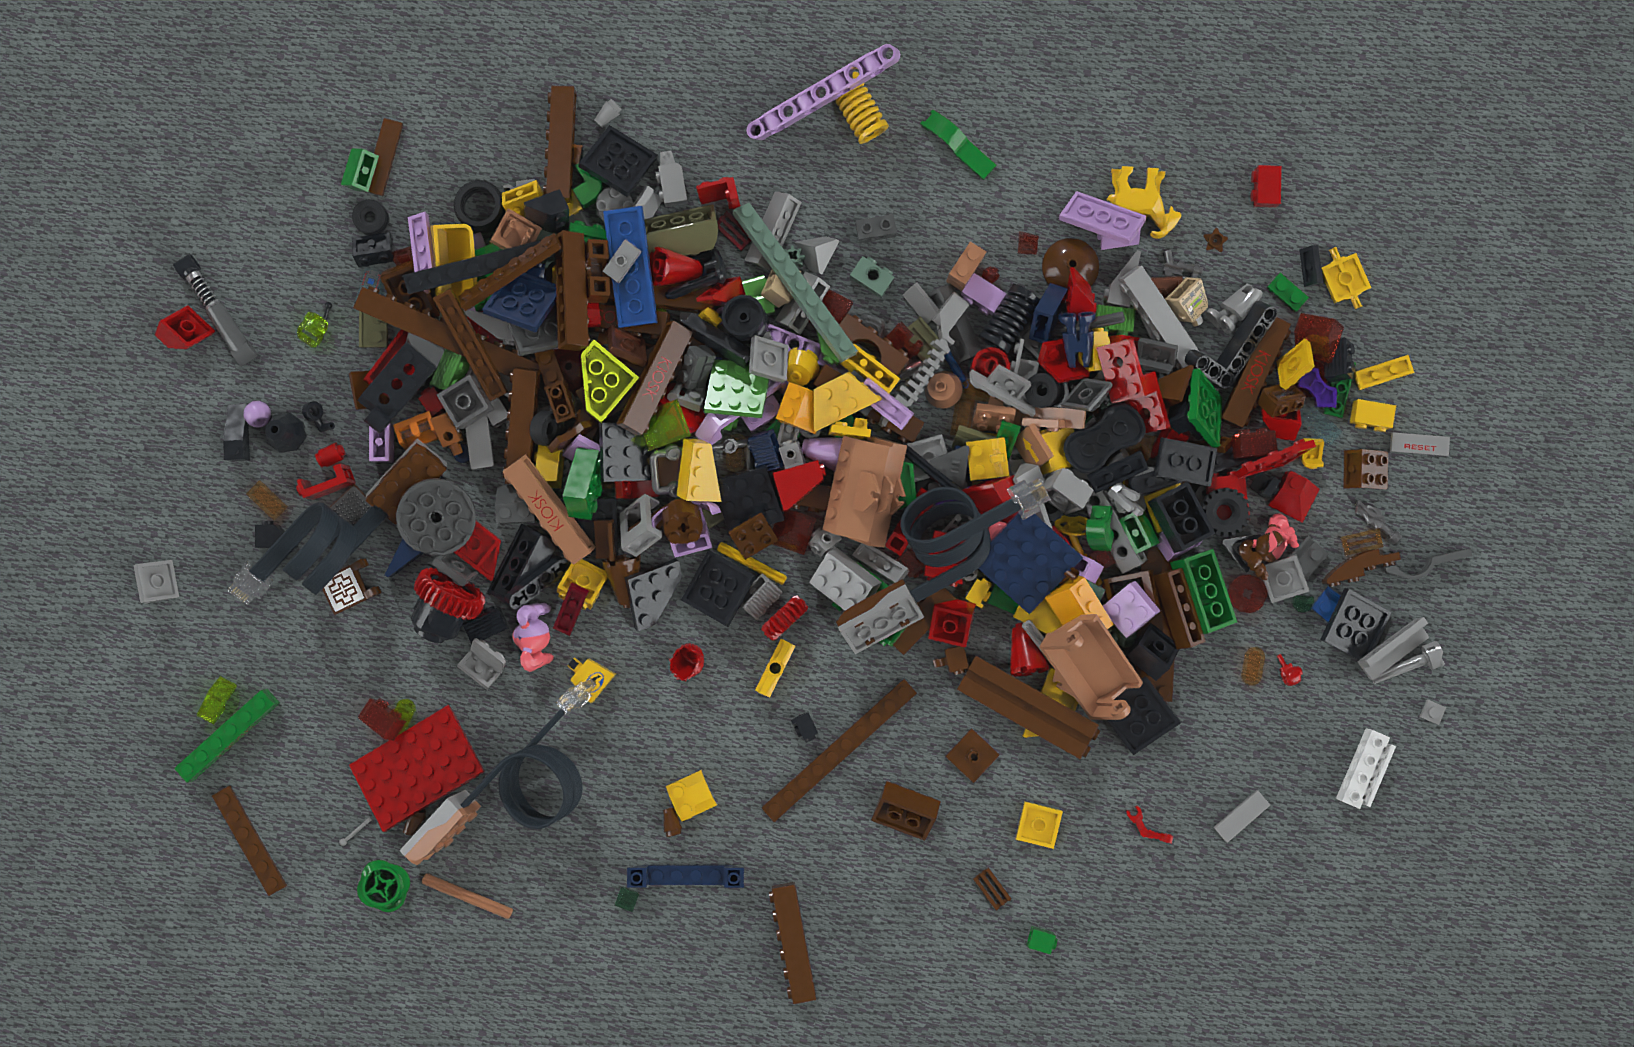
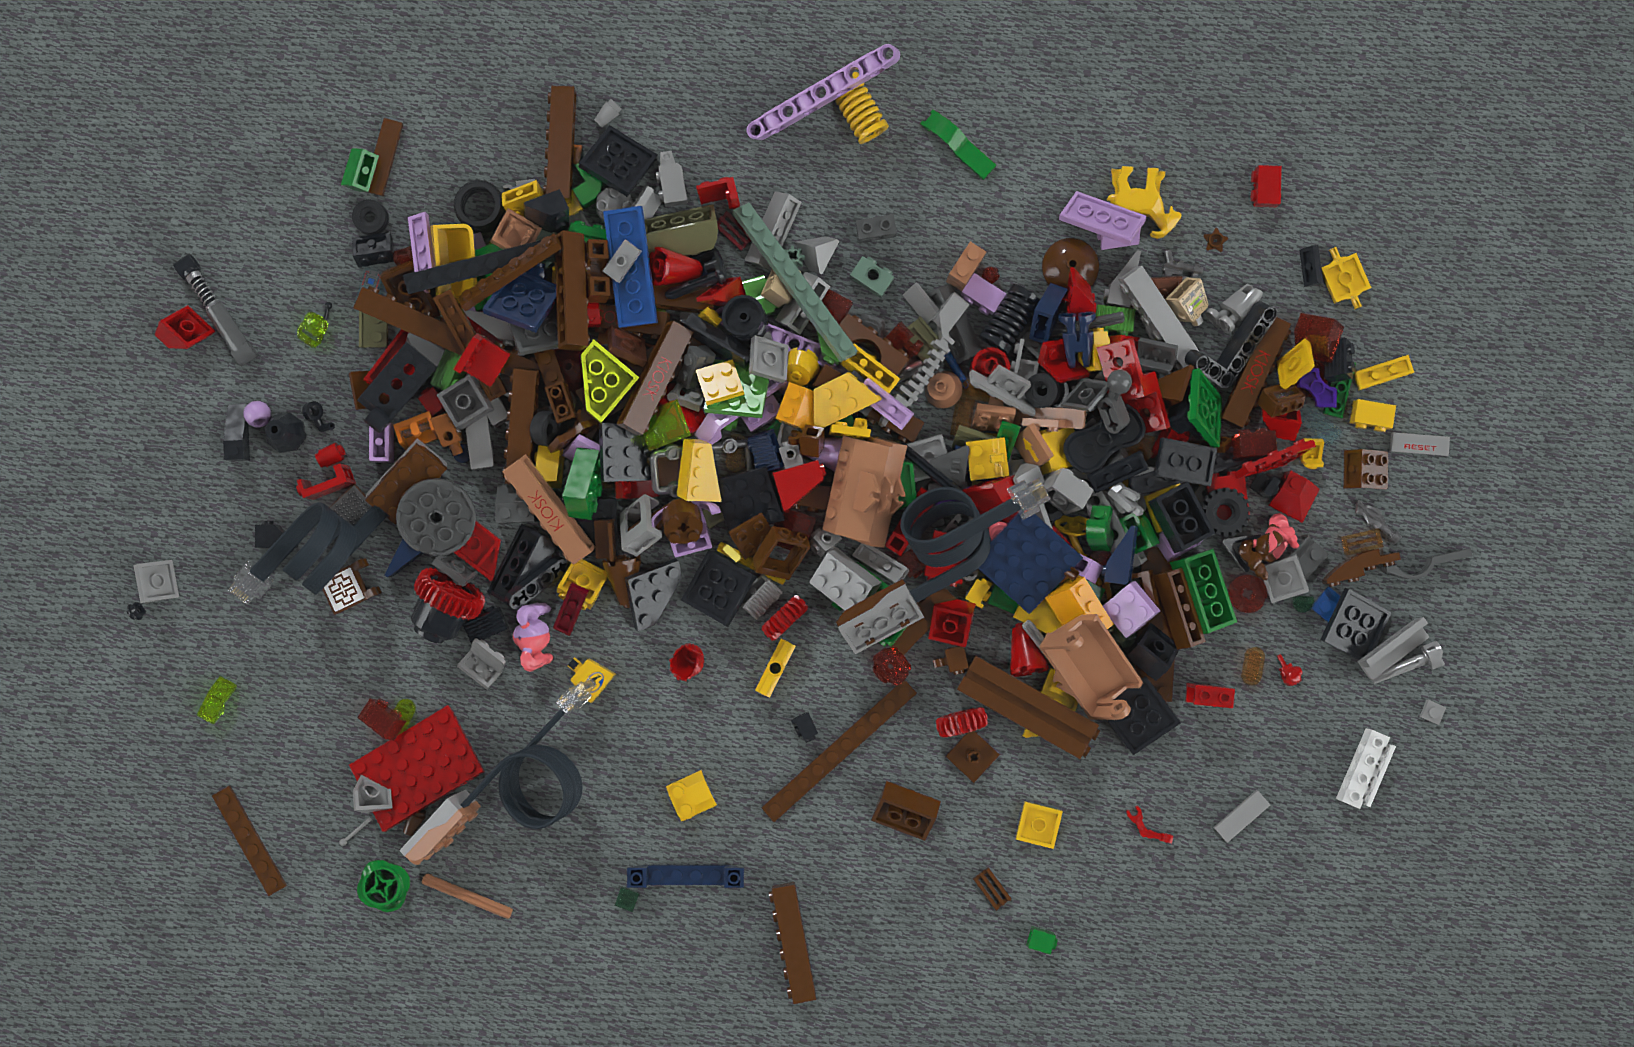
(133, 611): none -> black plate
(227, 735): green brick -> none
(267, 500): clear orange tile -> none
(371, 796): none -> light grey slope
(482, 360): none -> red bracket
(671, 823): reddish brown cone -> none
(719, 382): none -> plate
(732, 553): none -> light yellow tile
(778, 568): none -> reddish brown window
(810, 440): none -> reddish brown brick
(897, 660): none -> clear red plate
(961, 722): none -> red gear
(1027, 241): clear red slope -> none
(1112, 406): none -> dark grey beam
(1120, 564): none -> dark blue slope
(1210, 695): none -> red panel
(1287, 292): green plate -> none

